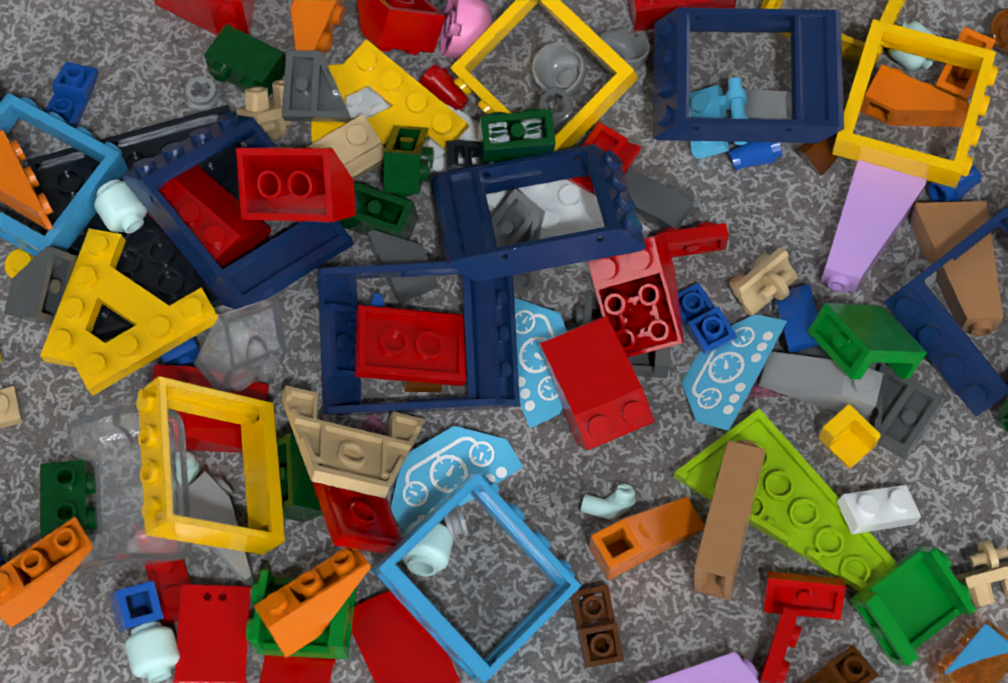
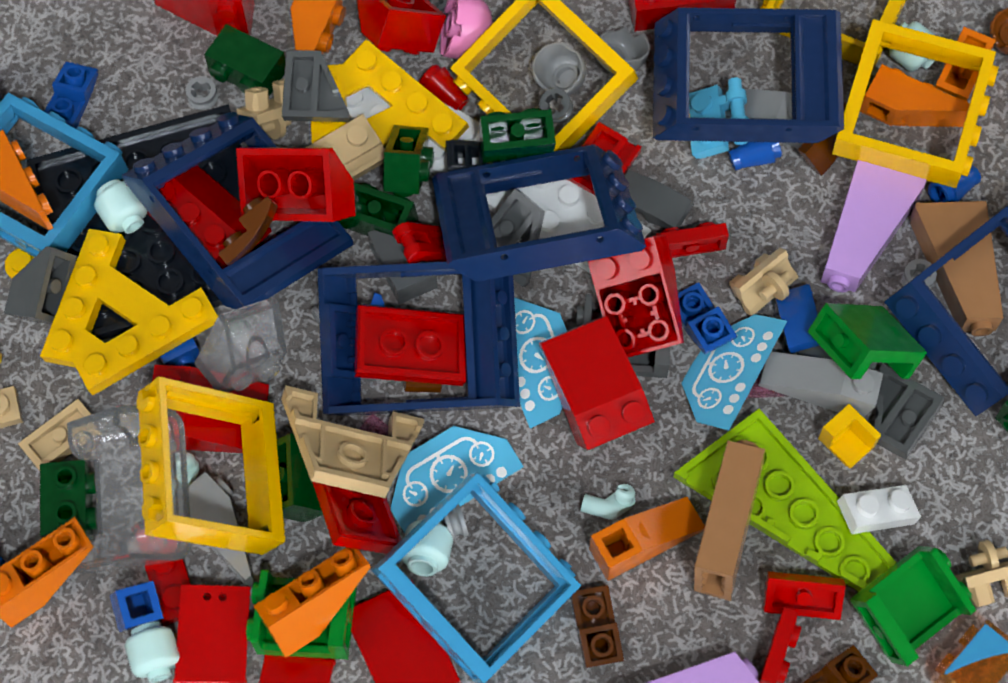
(50, 440): none -> tan plate
(256, 221): none -> reddish brown slope
(420, 242): none -> red plate

